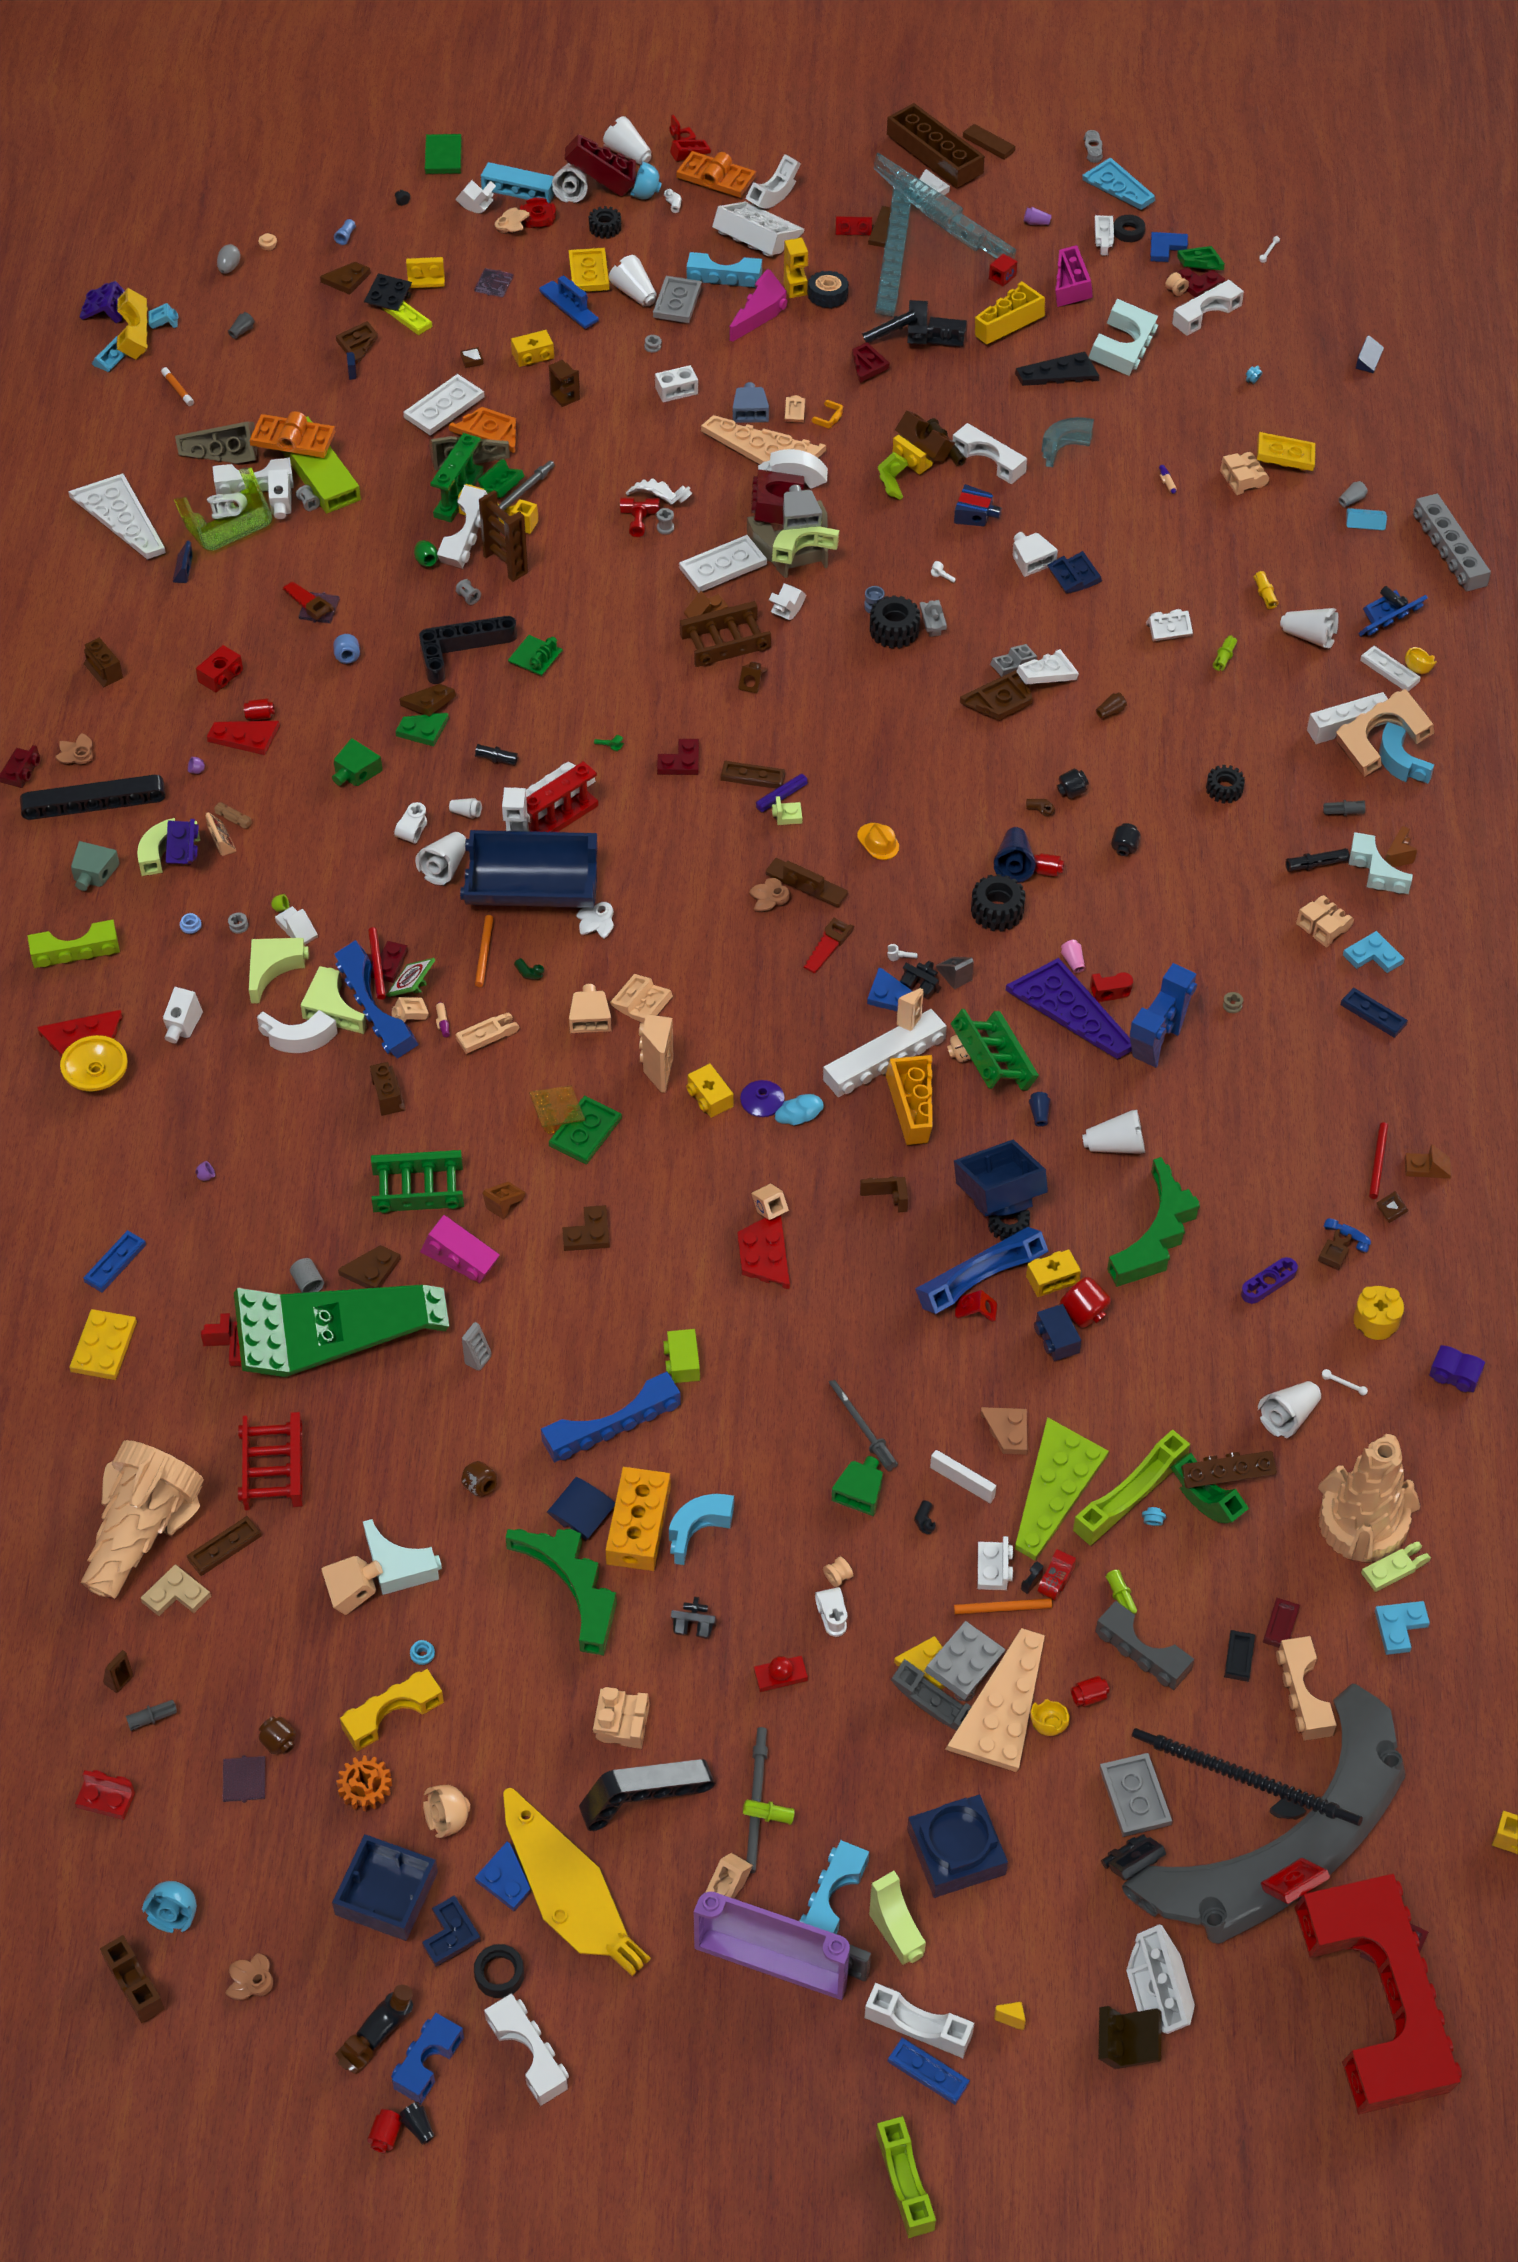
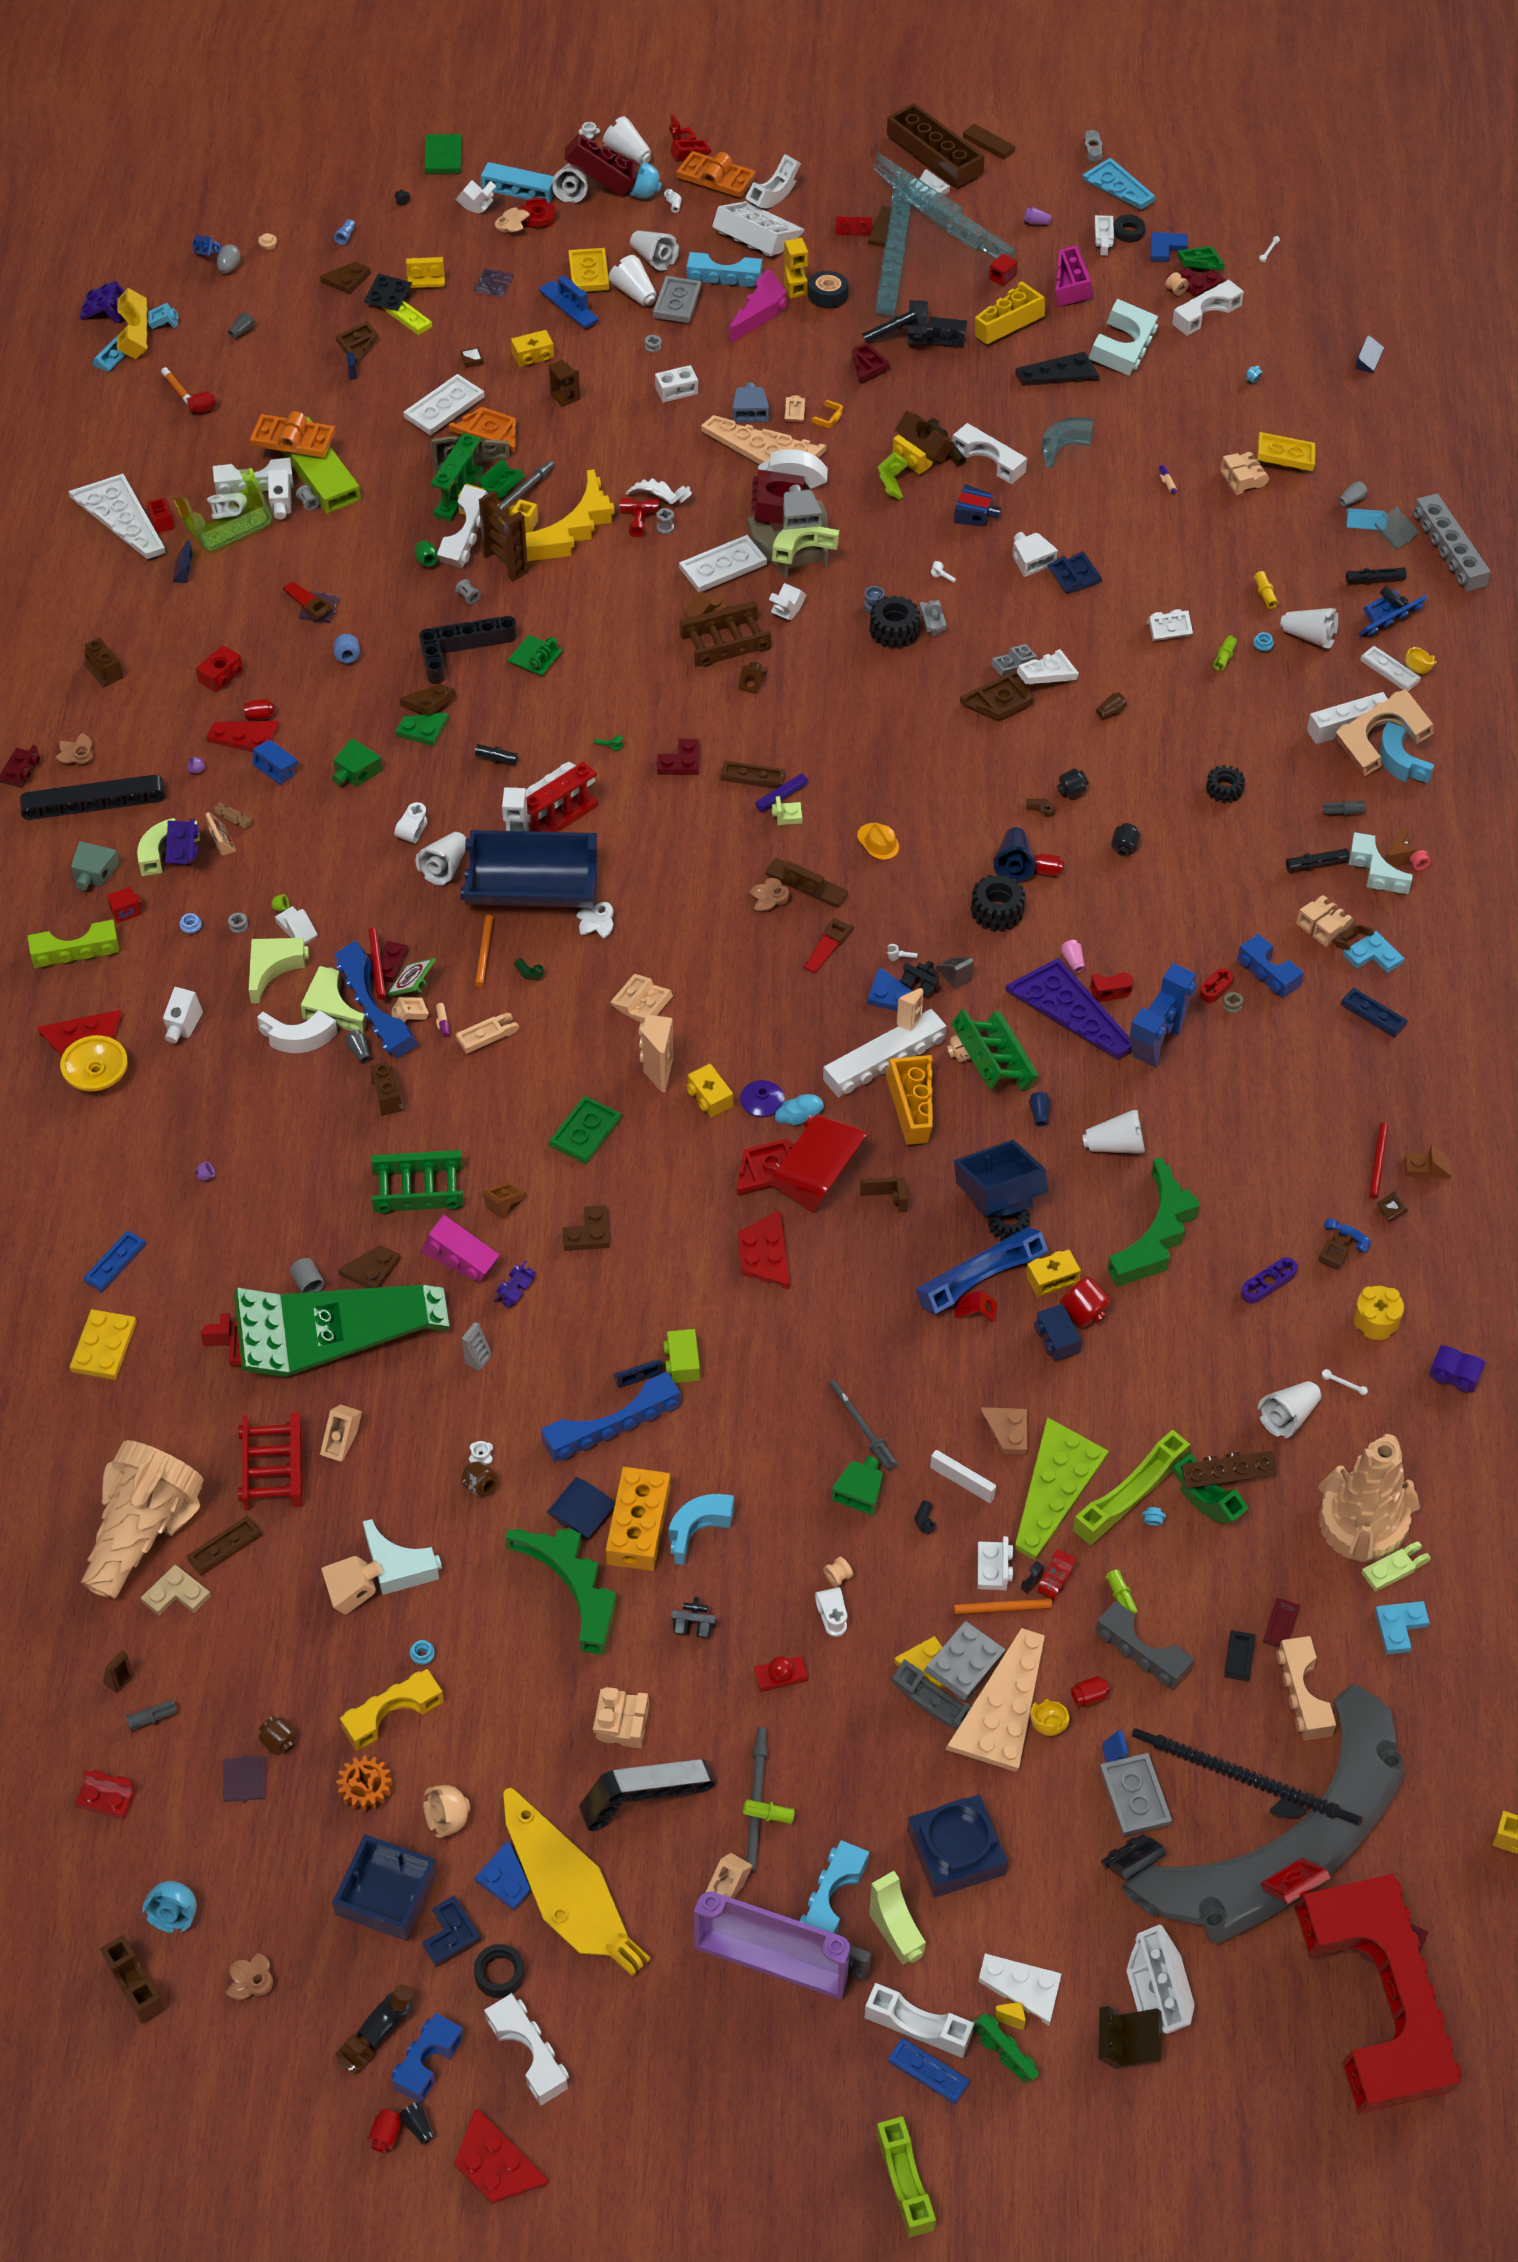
(124, 904): none -> red brick
(160, 515): none -> red slope
(201, 402): none -> red brick
(205, 245): none -> blue hinge
(222, 443): dark tan wedge -> none
(274, 761): none -> blue hinge
(340, 1432): none -> light nougat slope
(358, 1045): none -> dark grey cone
(466, 807): white cone -> none
(478, 1447): none -> white plate
(495, 2163): none -> red wing
(519, 1277): none -> dark purple hinge
(556, 1107): clear yellow hinge -> none
(577, 526): none -> yellow arch
(589, 130): none -> white plate
(589, 1011): light nougat torso -> none
(607, 229): black tyre -> none
(638, 1373): none -> dark blue slope
(656, 248): none -> white cone
(758, 1163): none -> red wing
(770, 1201): light nougat brick -> none
(816, 1160): none -> red windscreen
(995, 2040): none -> green wing
(1022, 1983): none -> white wing
(1115, 1747): none -> blue slope
(1219, 987): none -> red beam
(1263, 642): none -> medium azure plate
(1280, 978): none -> blue arch
(1340, 941): none -> reddish brown piece
(1367, 576): none -> black pin
(1396, 528): none -> clear light blue piece
(1420, 860): none -> coral bush

